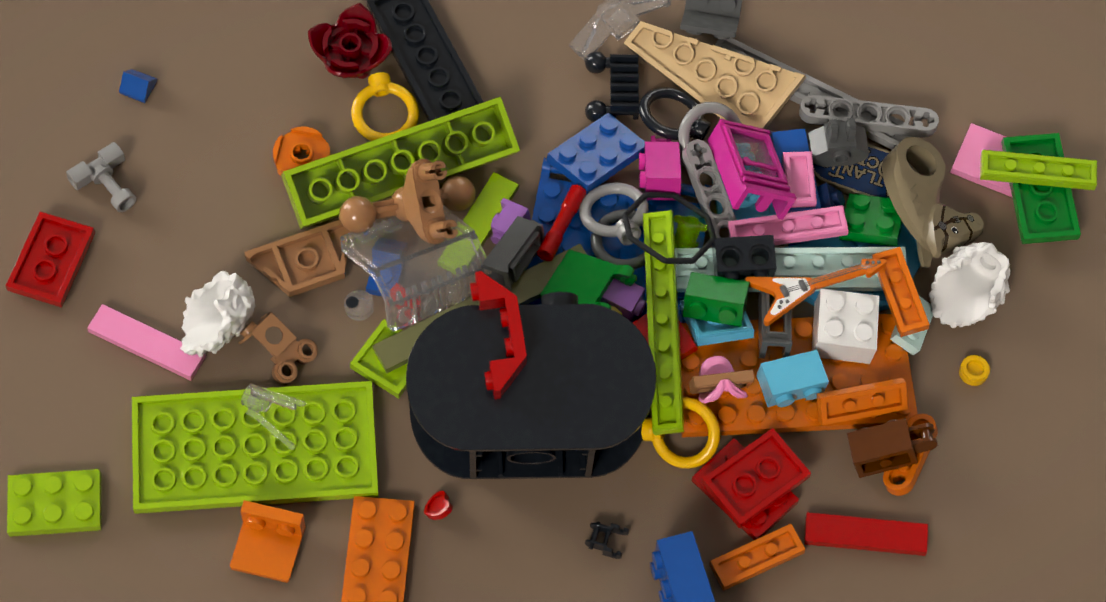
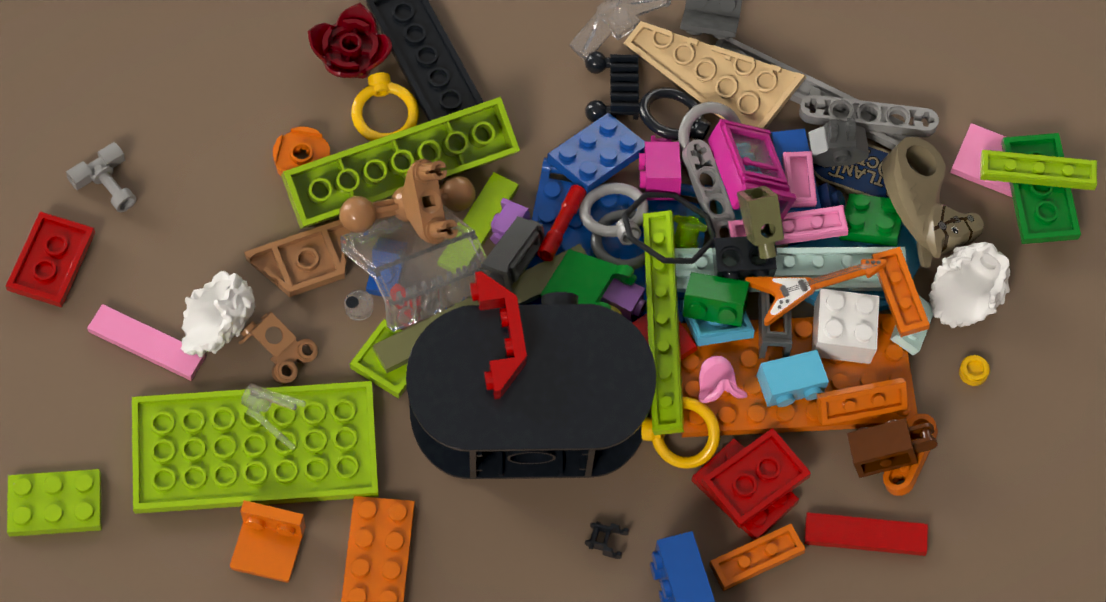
(137, 85): blue slope -> none
(438, 506): red piece -> none
(708, 383): medium nougat tile -> none
(759, 208): none -> olive torso

